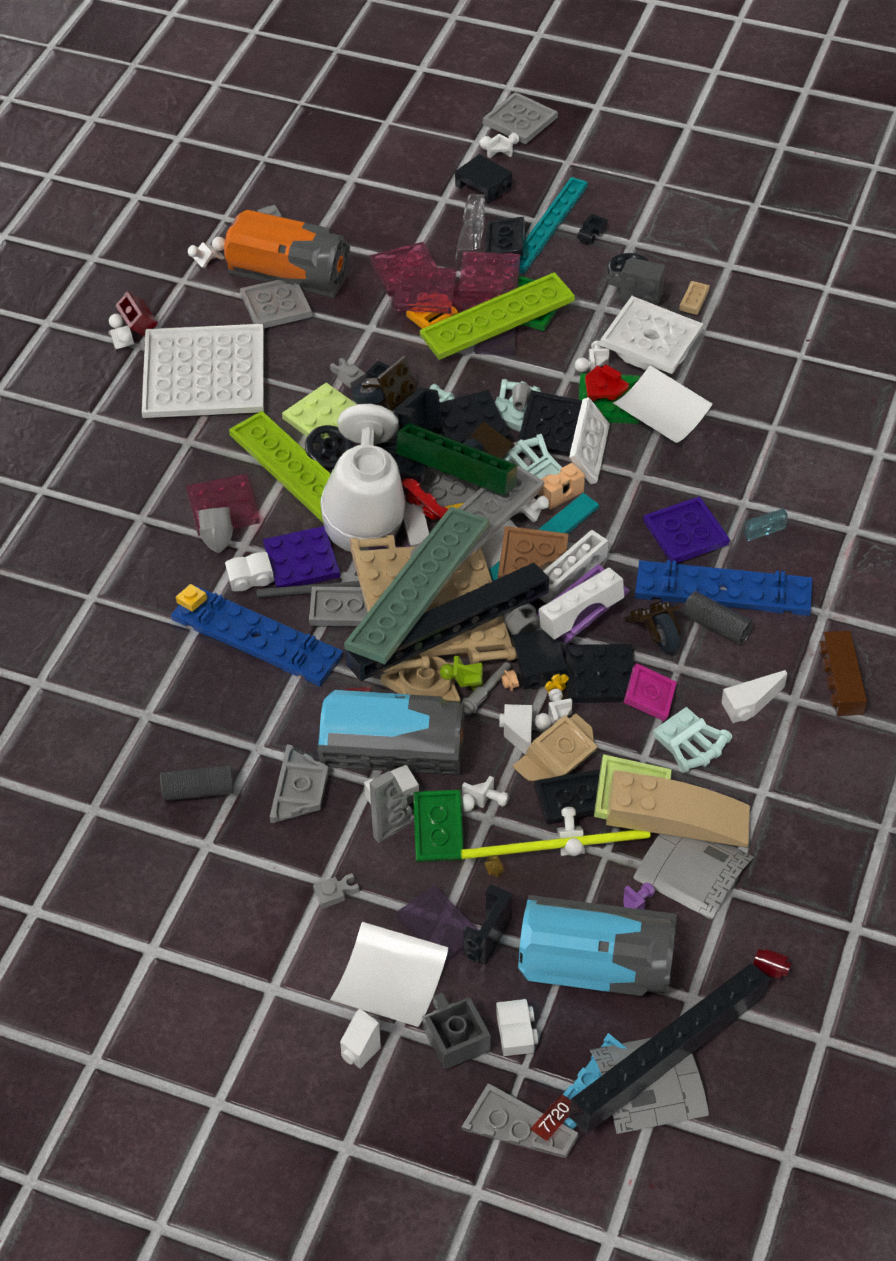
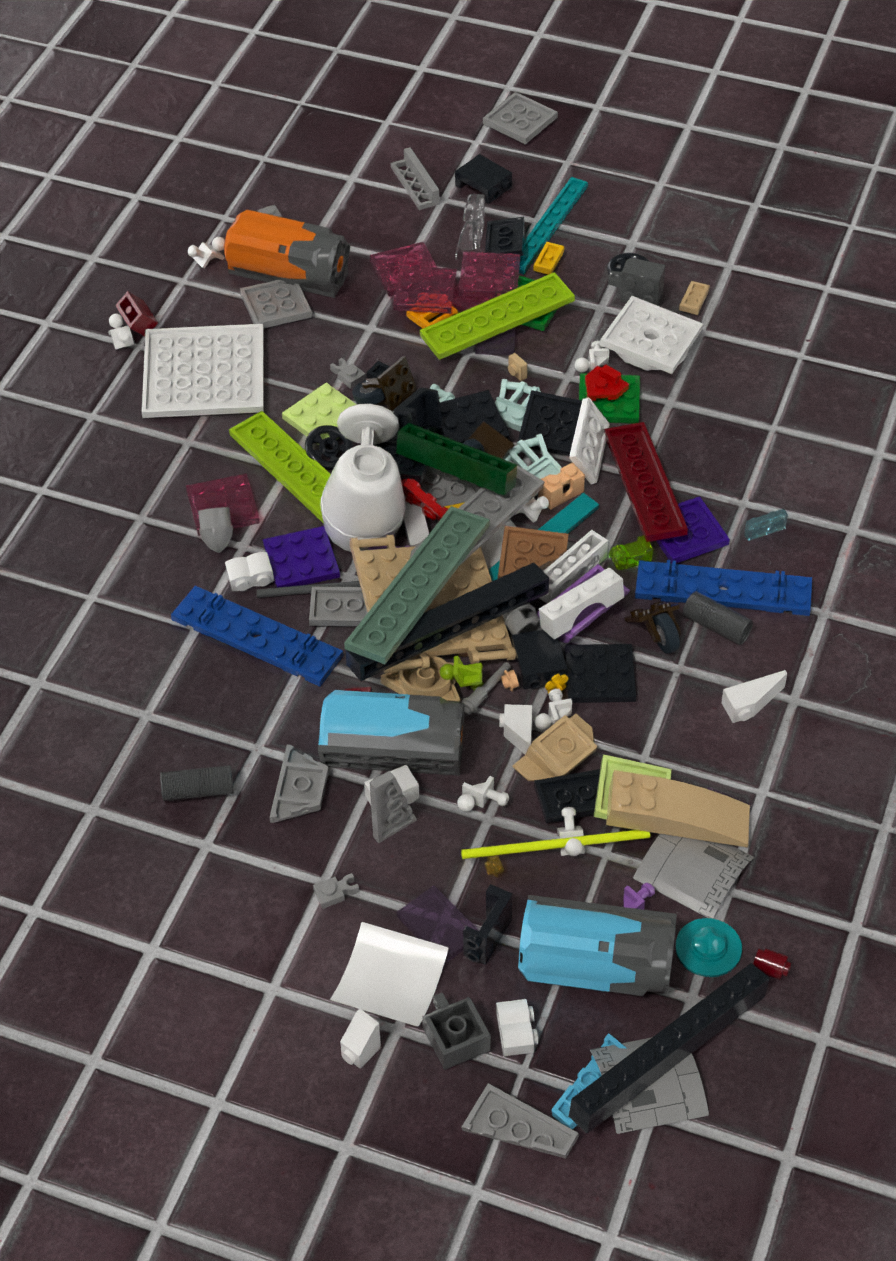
(191, 597): yellow plate -> none
(421, 180): none -> light grey fence
(438, 825): green tile -> none
(499, 144): white piece -> none
(517, 367): none -> tan plate
(520, 395): light grey cone -> none
(548, 258): none -> yellow plate
(552, 1118): clear red sticker -> none
(591, 227): black plate -> none
(628, 555): none -> clear neon green leg
(645, 482): none -> dark red plate
(650, 692): dark pink plate -> none
(664, 404): white sticker -> none
(682, 729): light aqua plate -> none
(708, 947): none -> teal hat
(843, 673): reddish brown brick -> none

